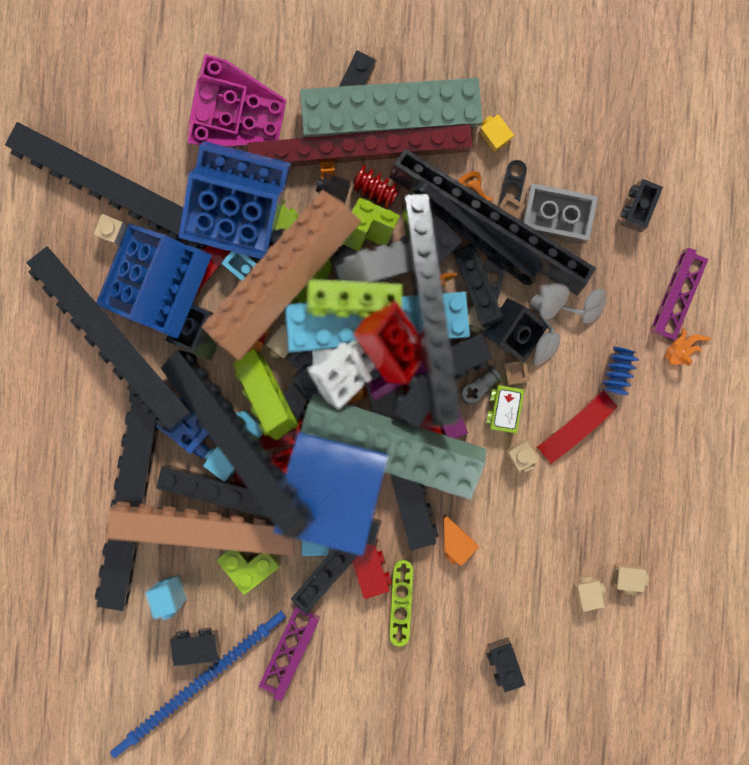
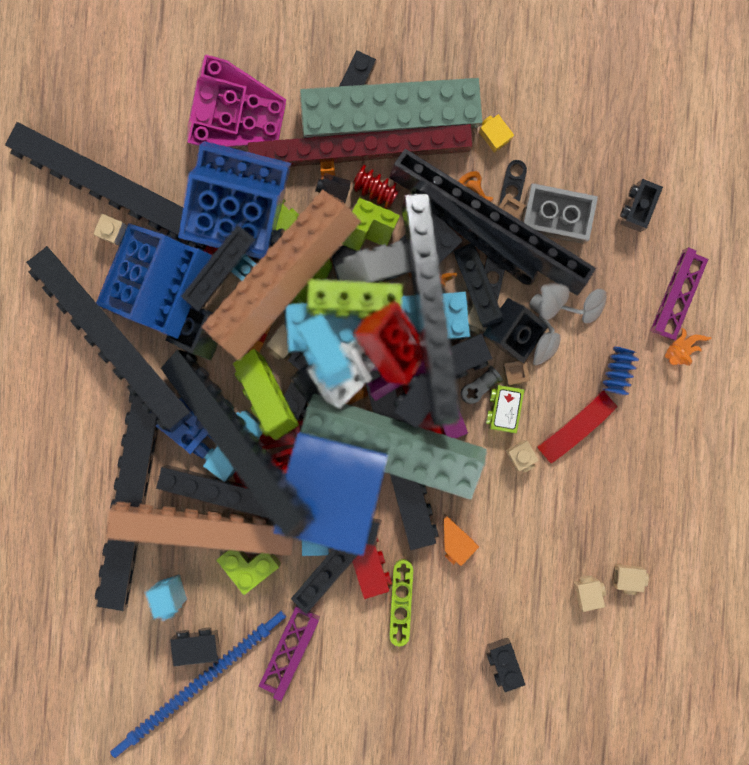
(218, 268): none -> black plate
(324, 352): none -> medium azure brick

